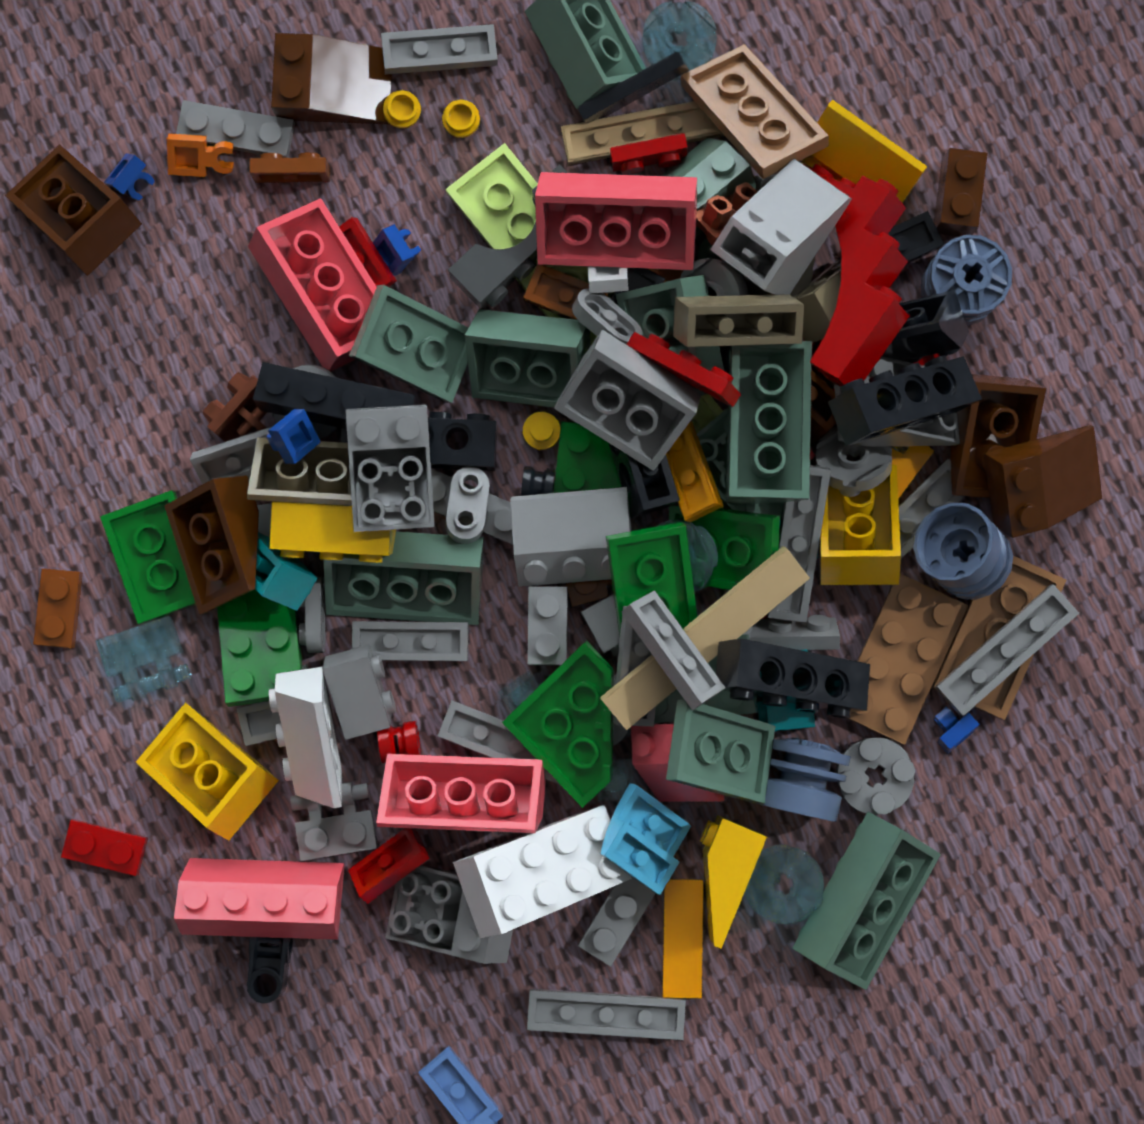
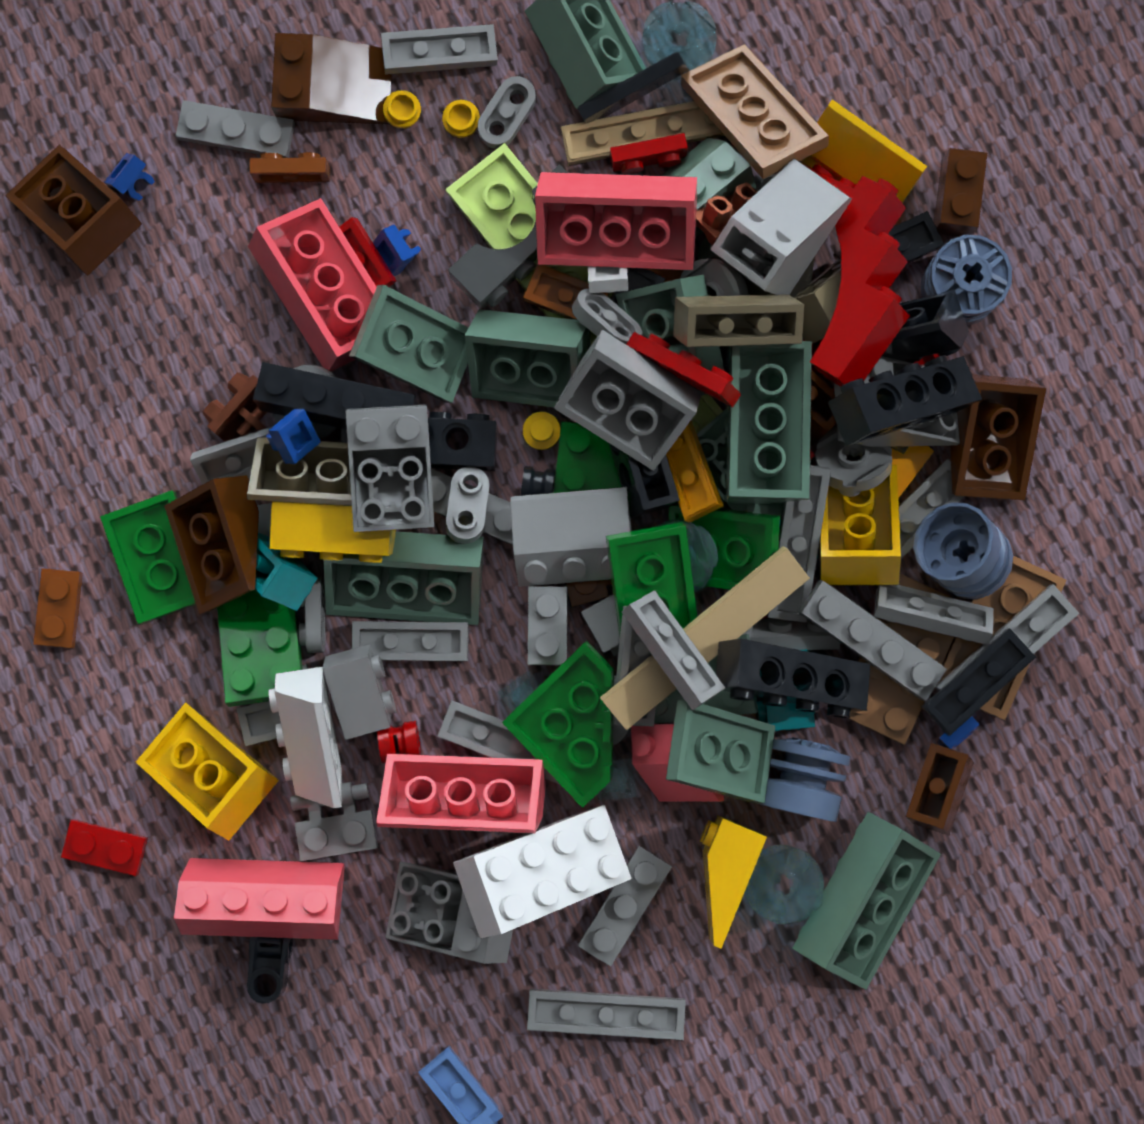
(140, 647): clear light blue plate -> none
(191, 156): orange plate -> none
(388, 864): red plate -> none
(505, 113): none -> light grey plate
(644, 838): medium azure slope -> none
(683, 938): light orange tile -> none
(872, 640): none -> light grey plate
(897, 771): light grey plate -> none
(934, 613): none -> light grey plate
(940, 789): none -> reddish brown brick
(978, 682): none -> black tile
(1043, 480): reddish brown slope -> none

